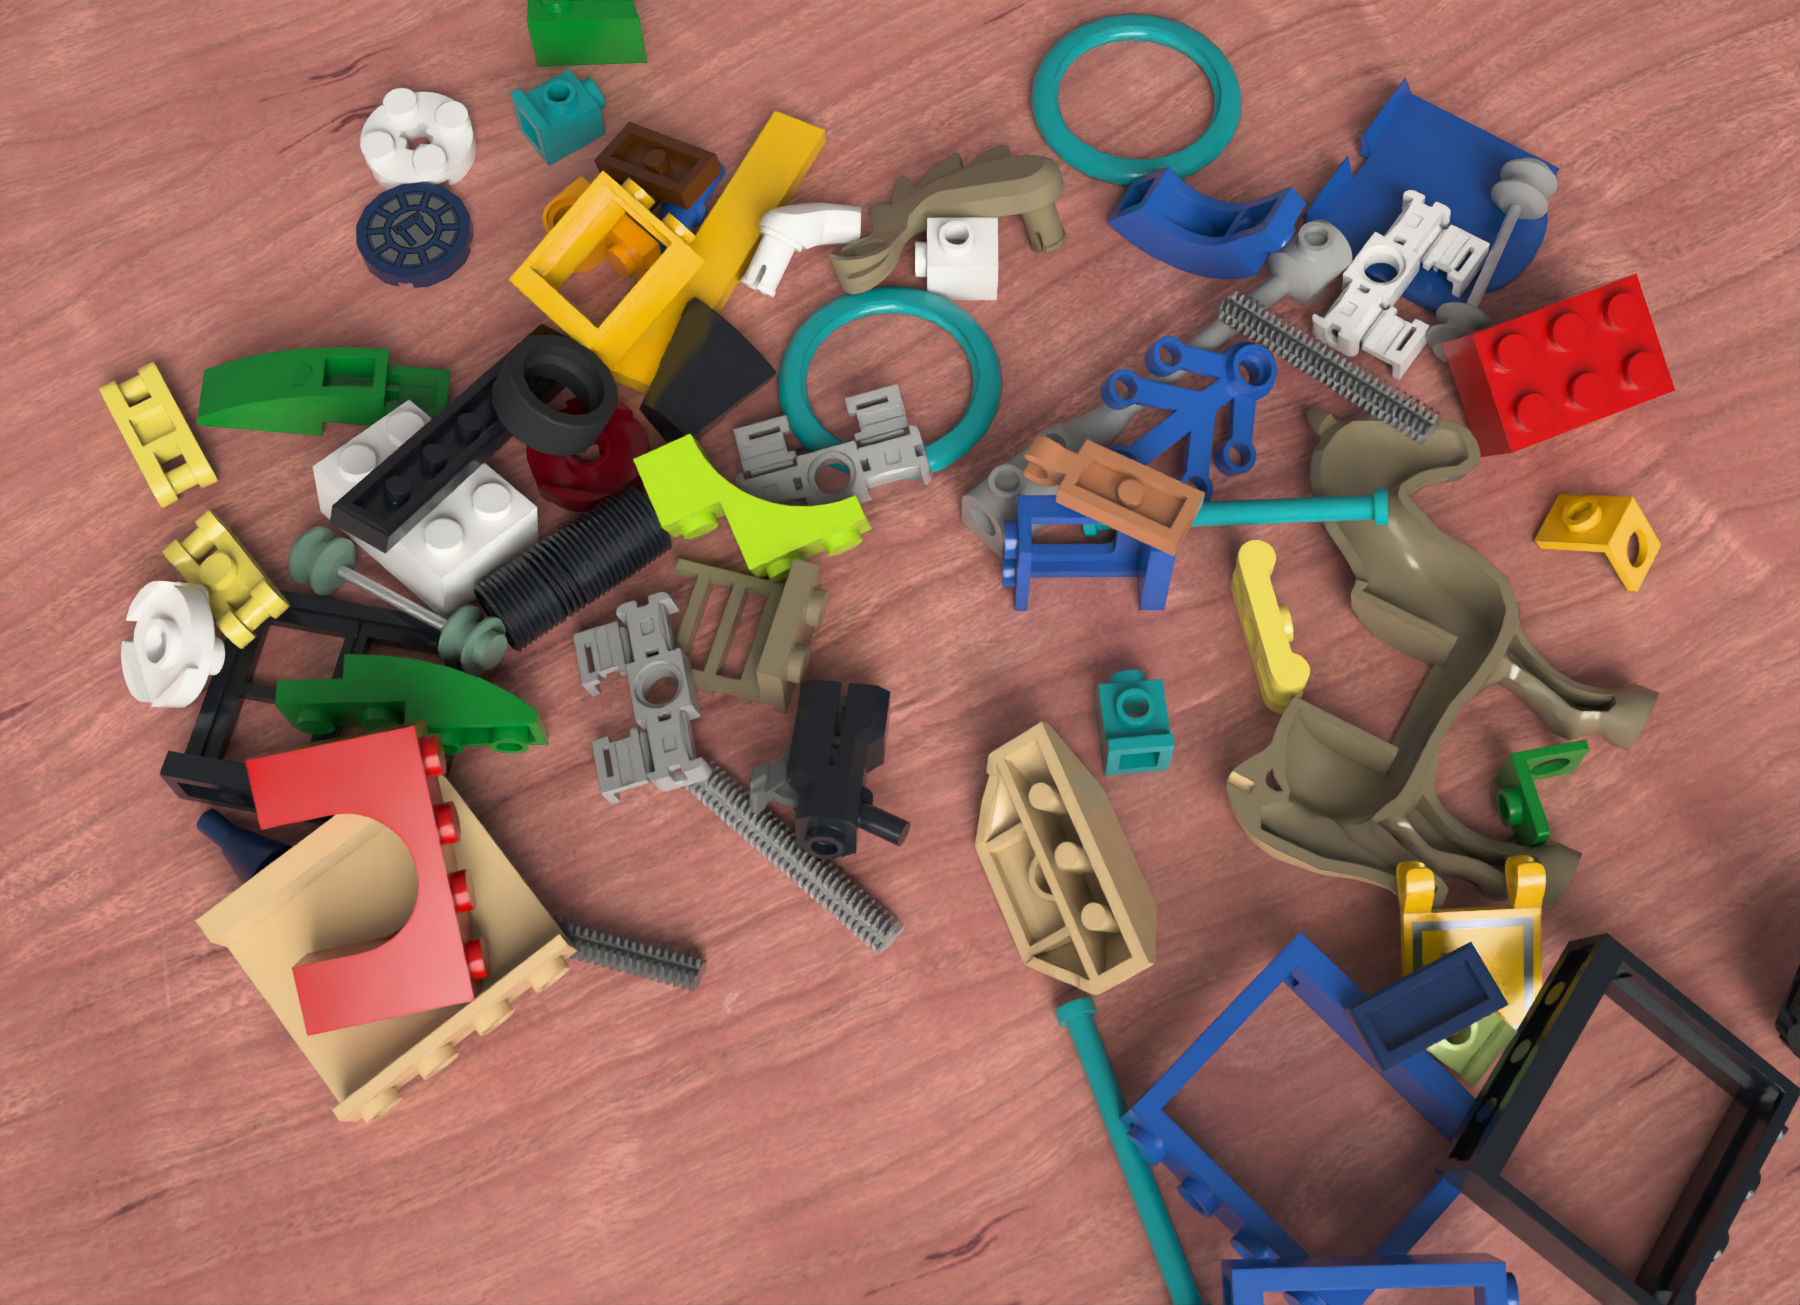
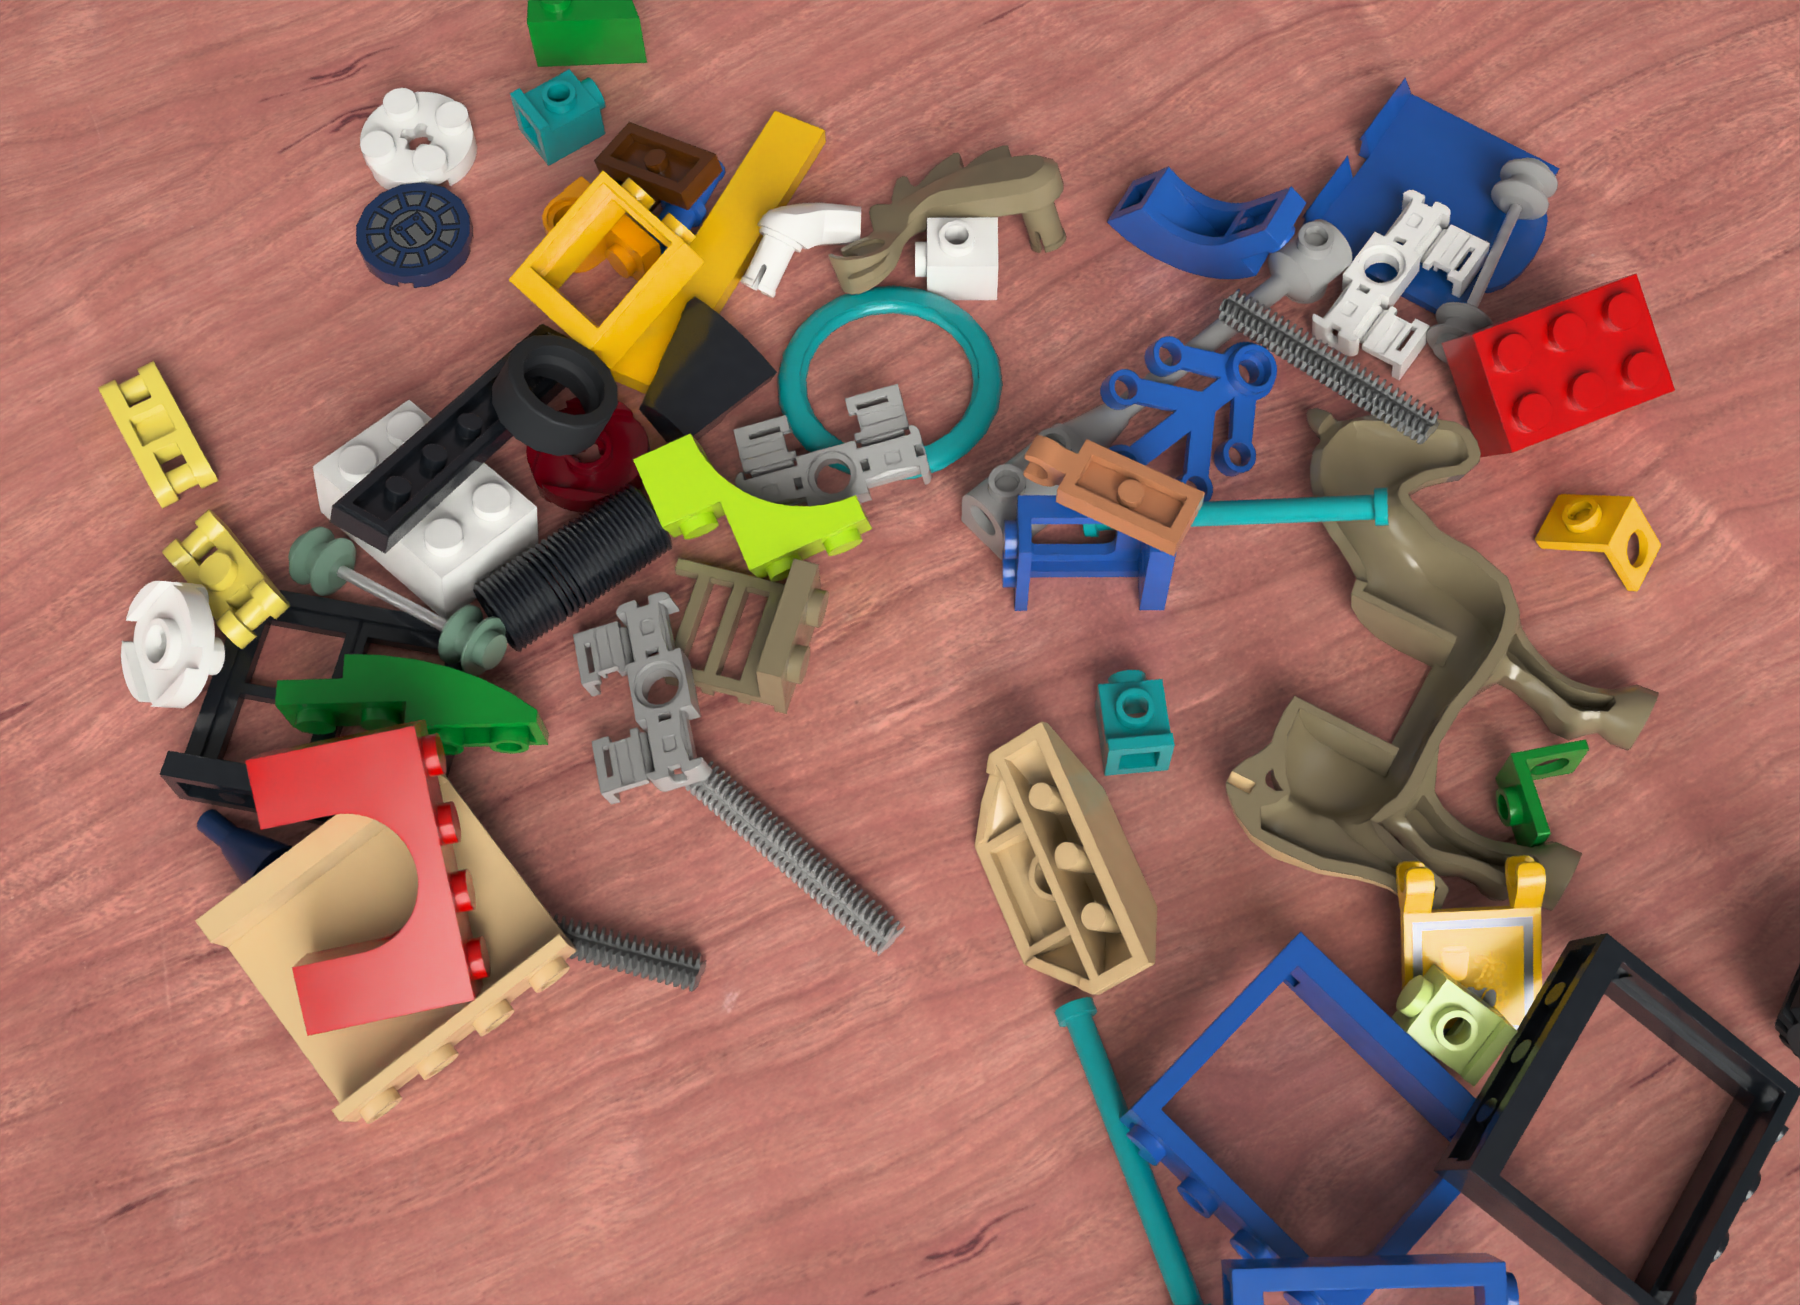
(313, 386): green slope -> none
(827, 769): black piece -> none
(1146, 29): teal wedge -> none
(1267, 627): light yellow plate -> none
(1425, 1007): dark blue tile -> none

